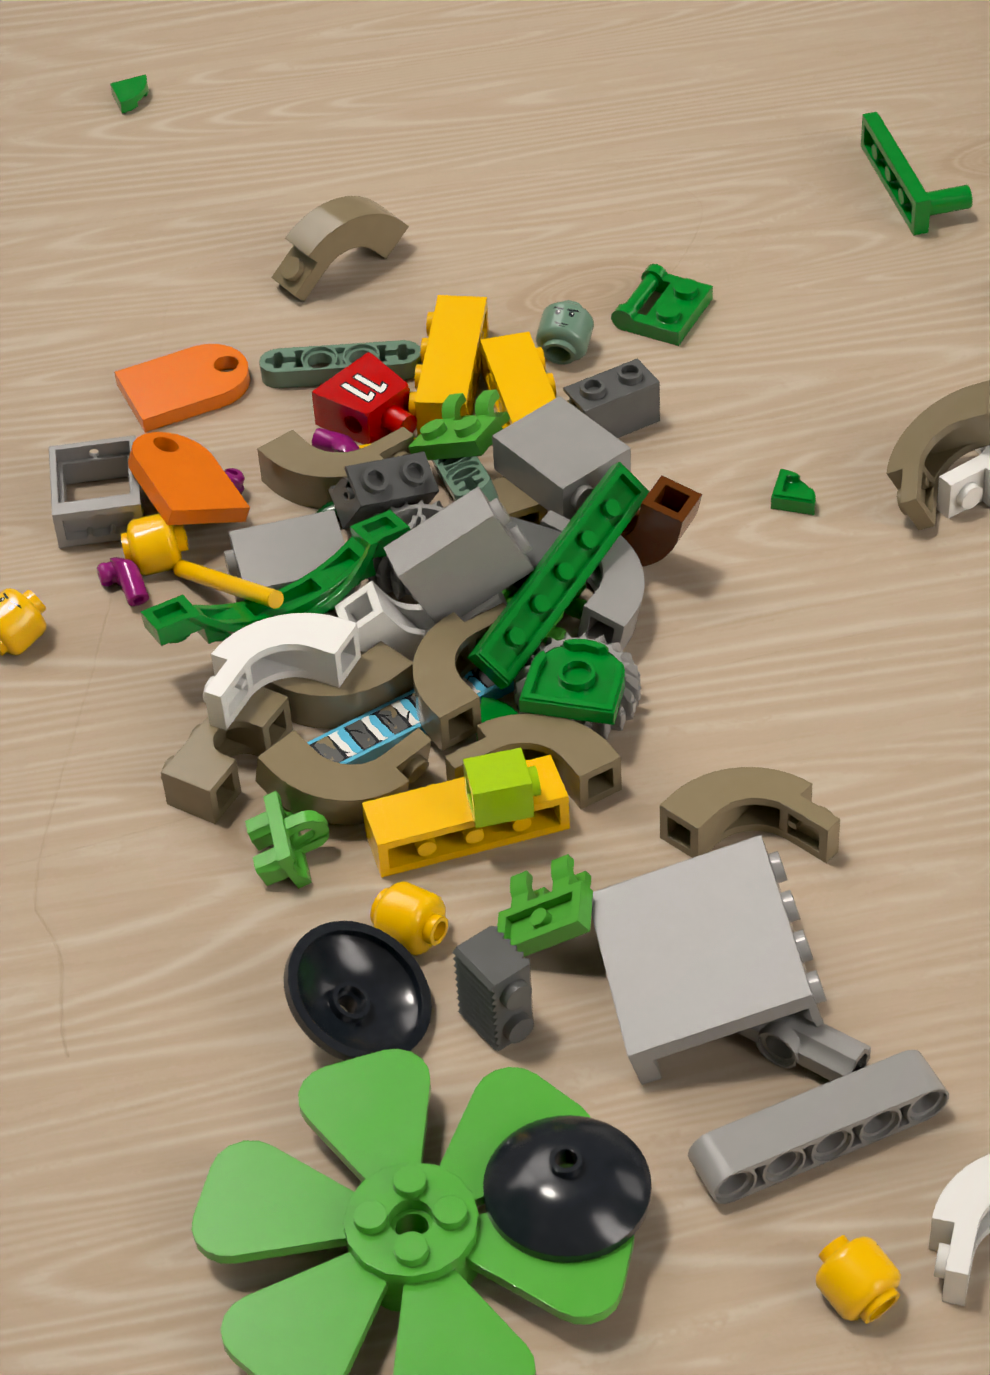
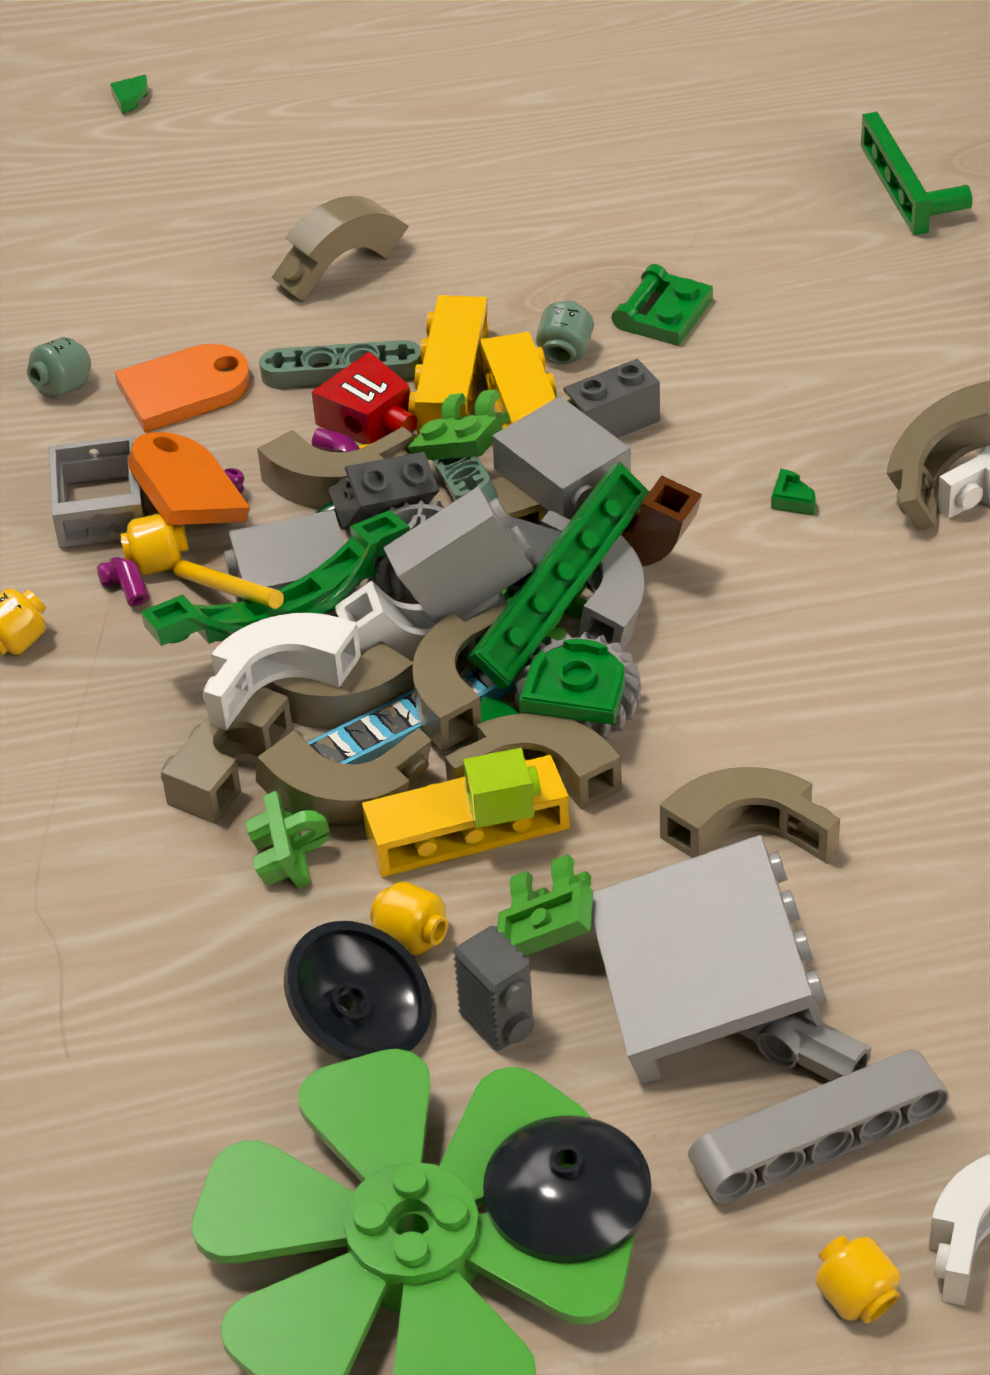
(59, 366): none -> sand green head

